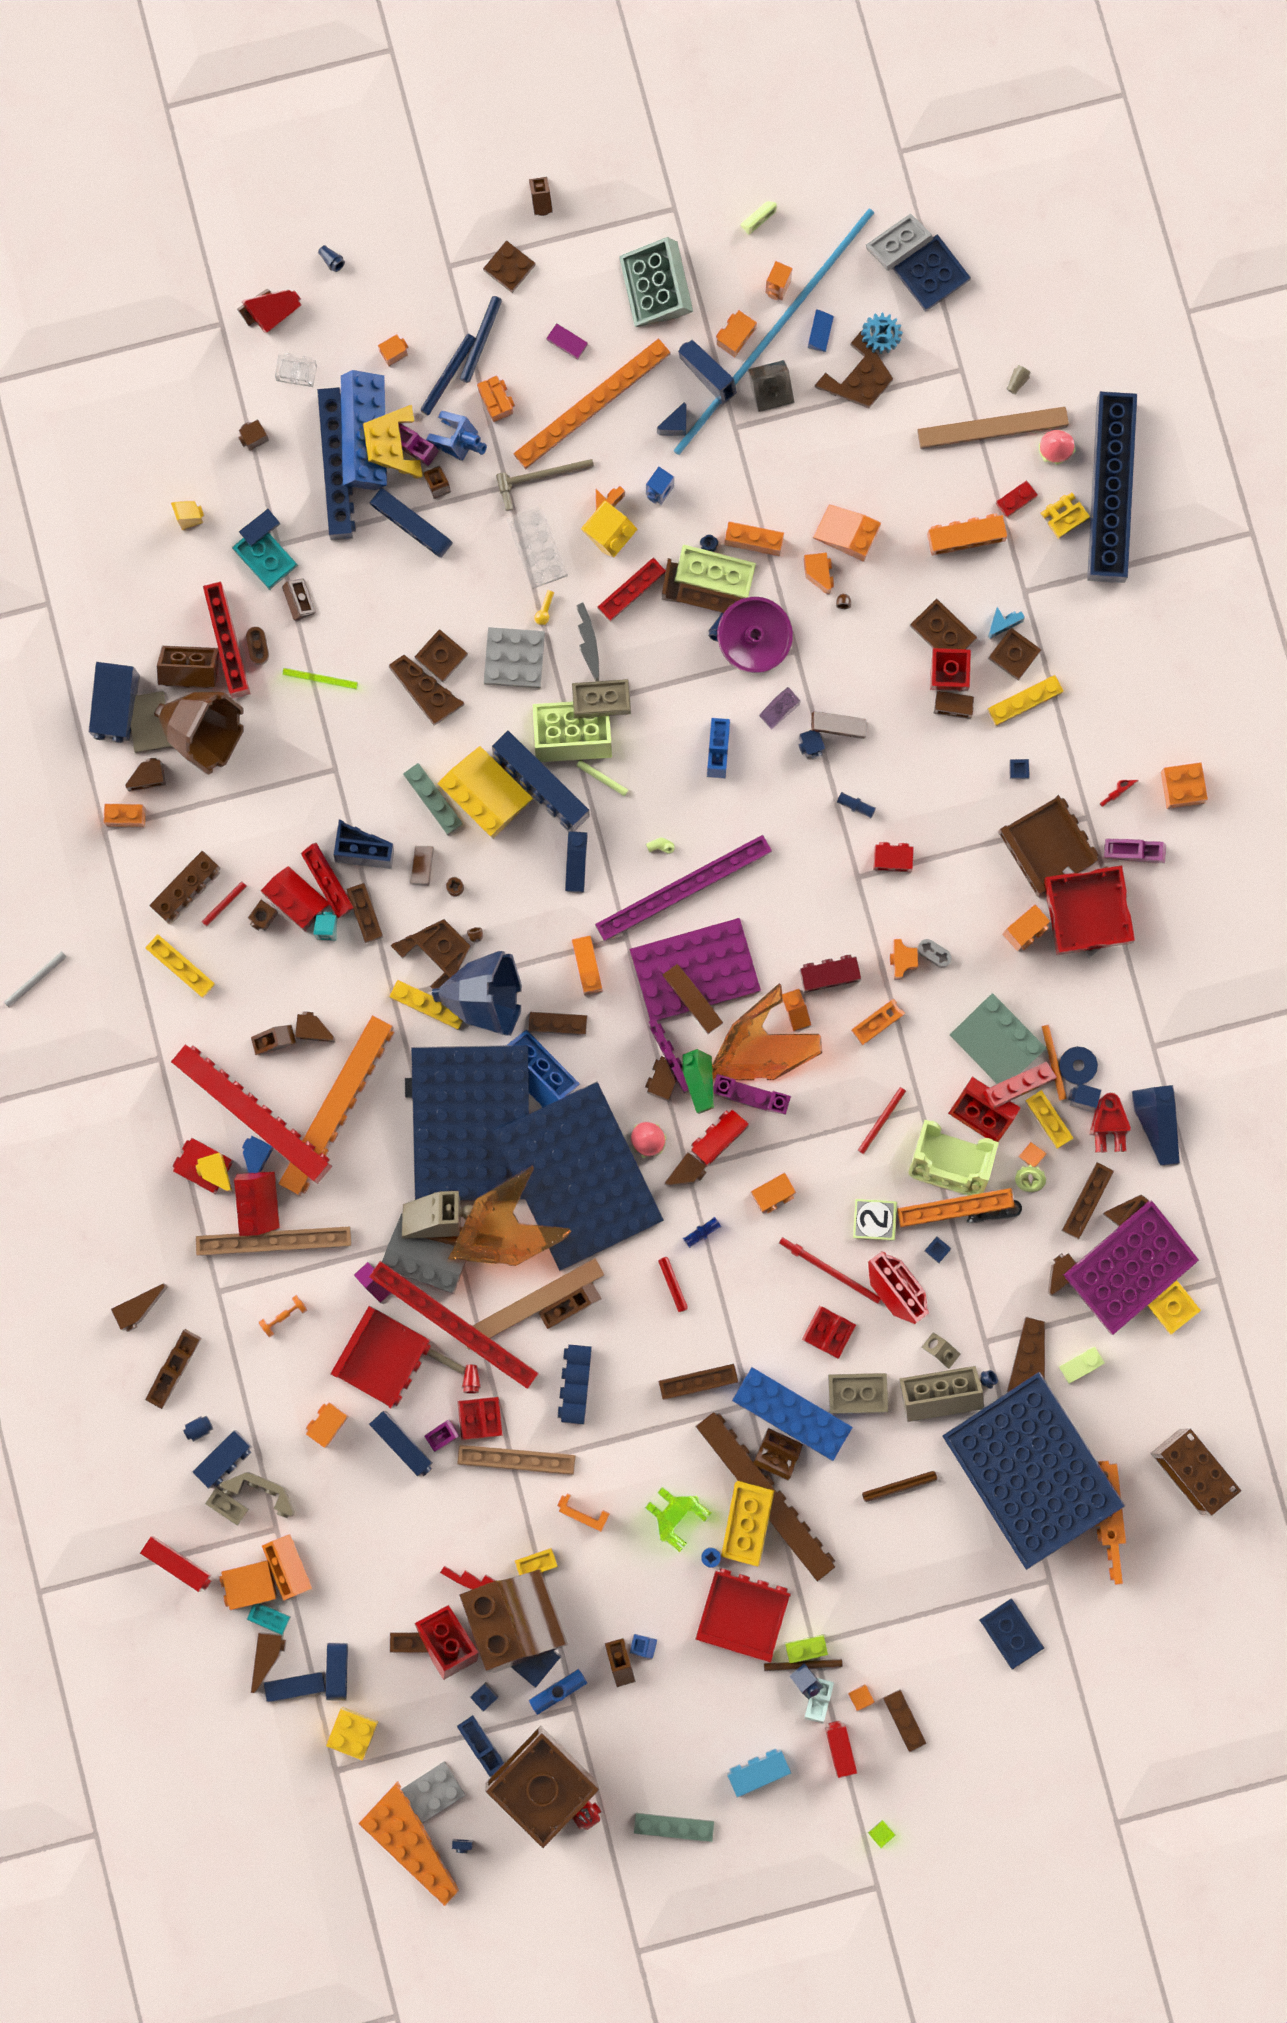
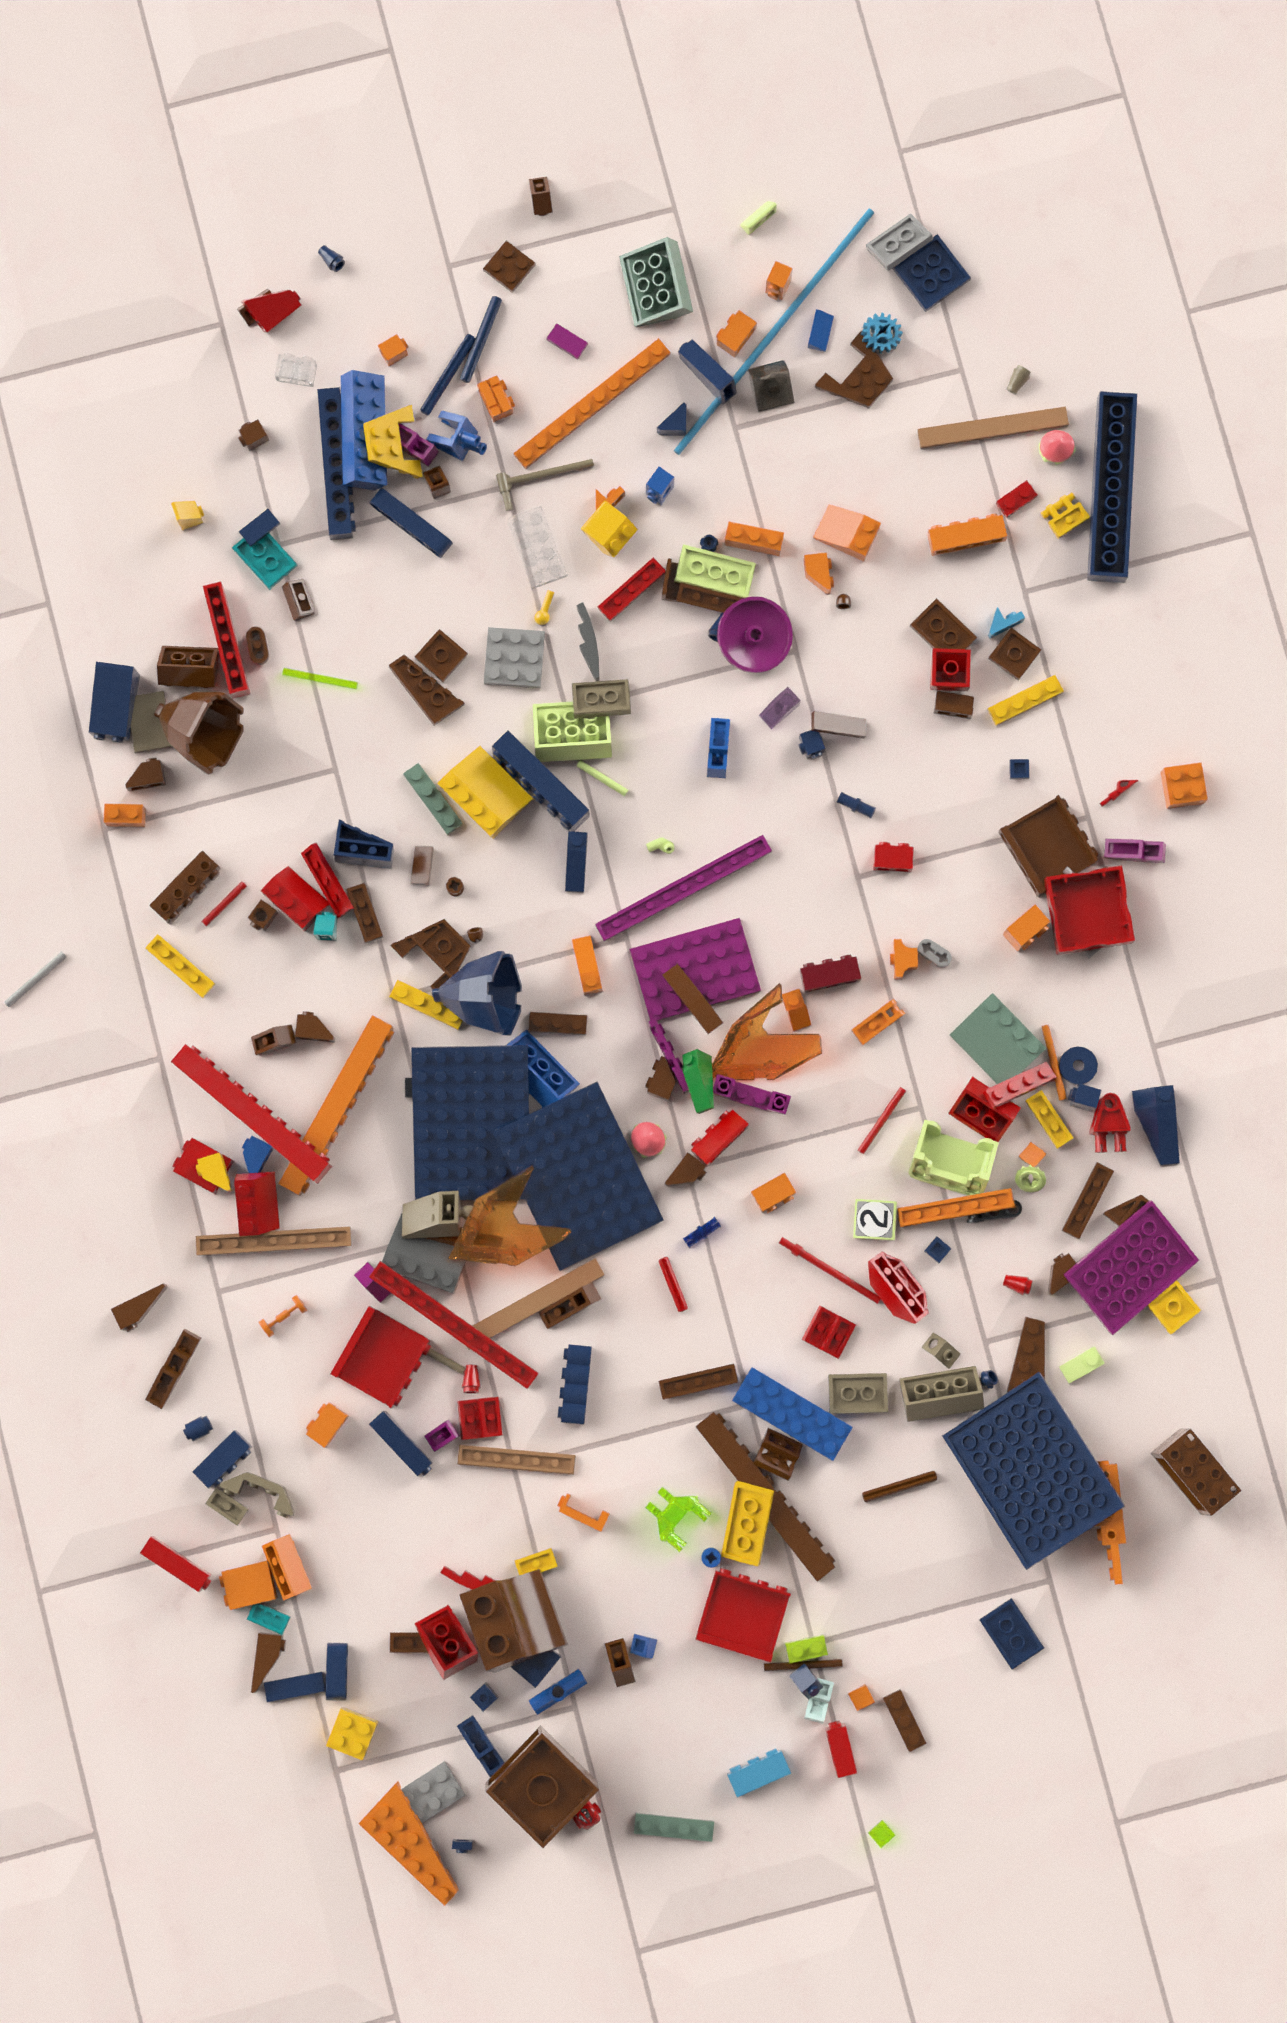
(1018, 1284): none -> red cone

